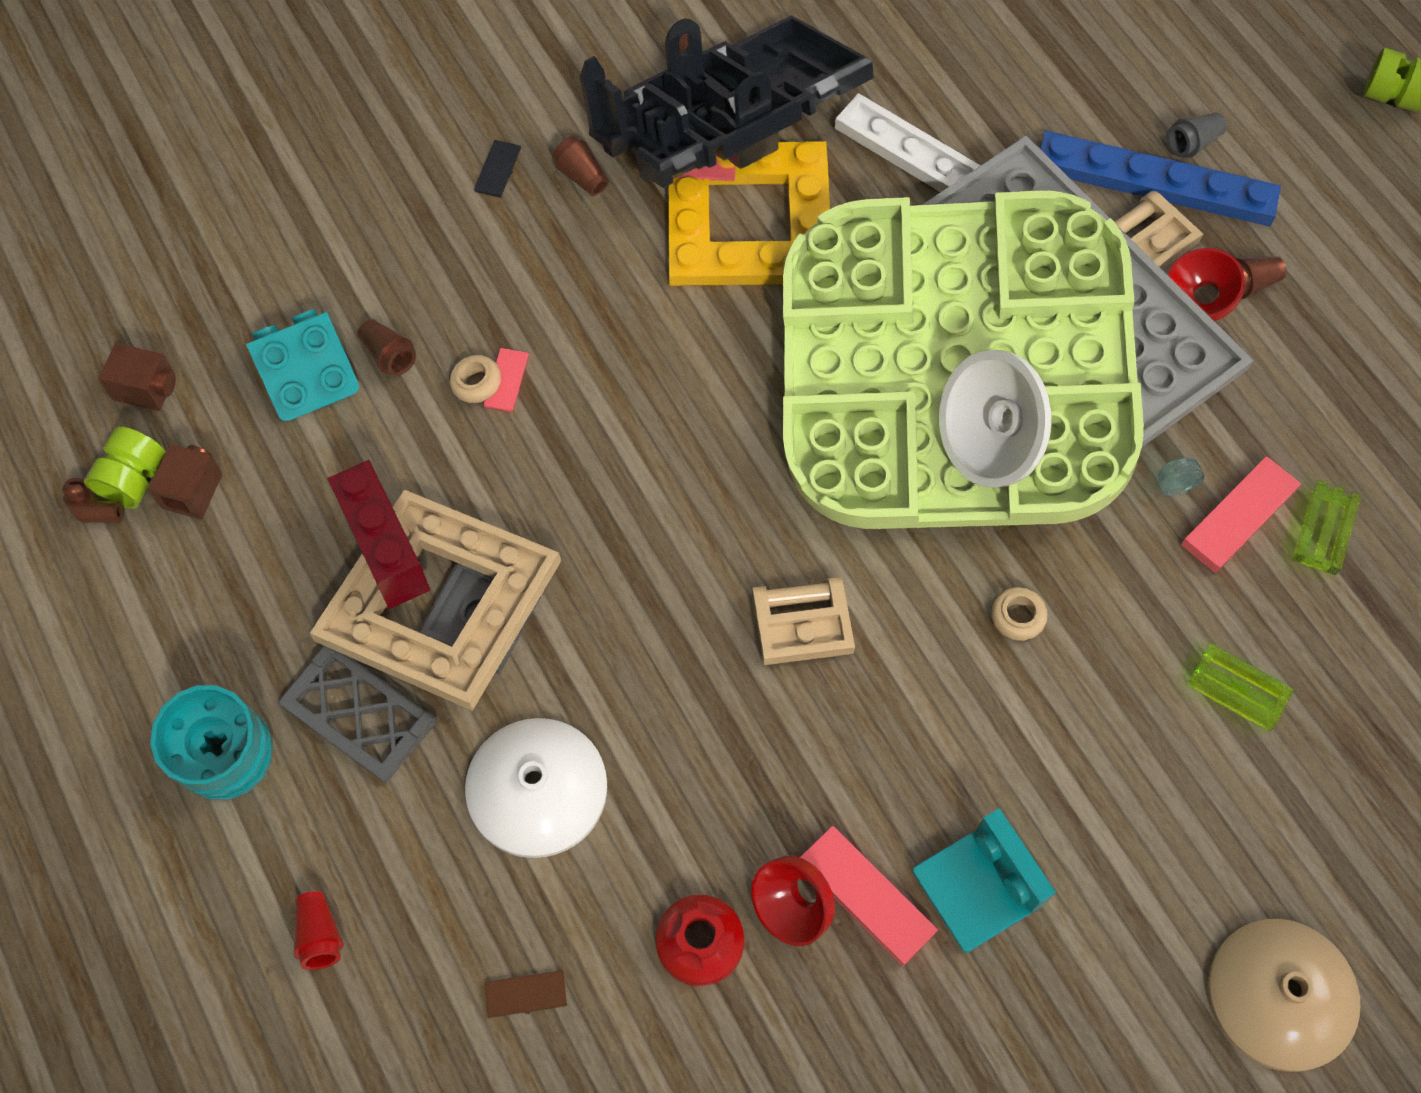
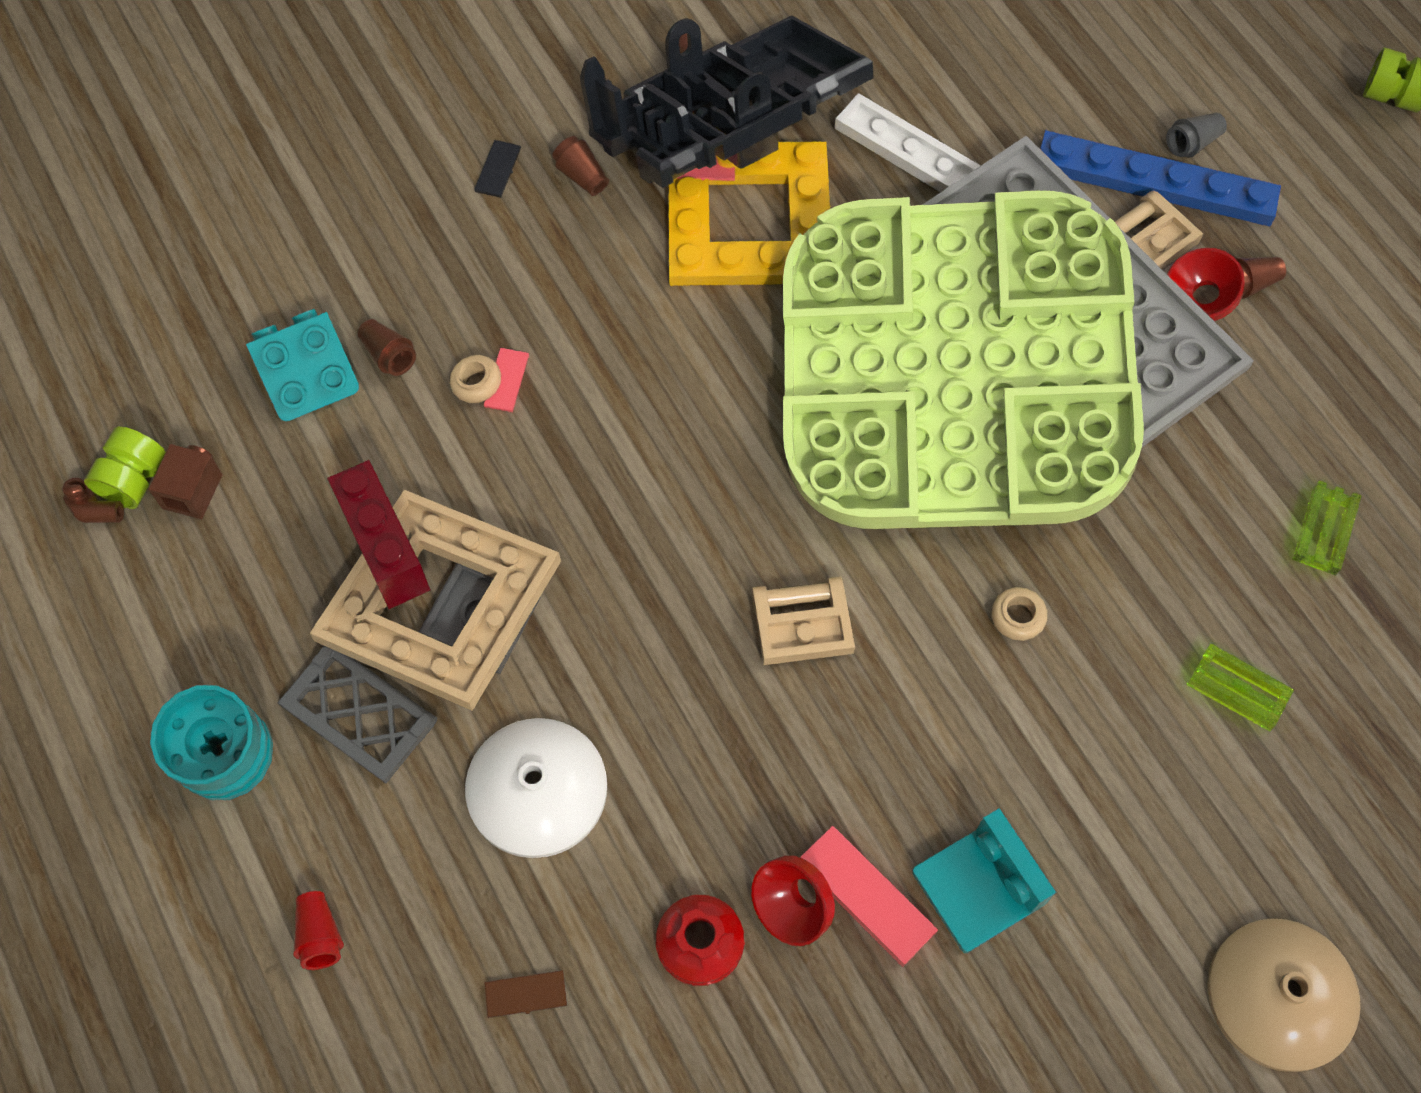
(137, 377): copper brick -> none
(995, 418): white dish -> none
(1180, 476): clear light blue tile -> none
(1240, 514): coral tile -> none

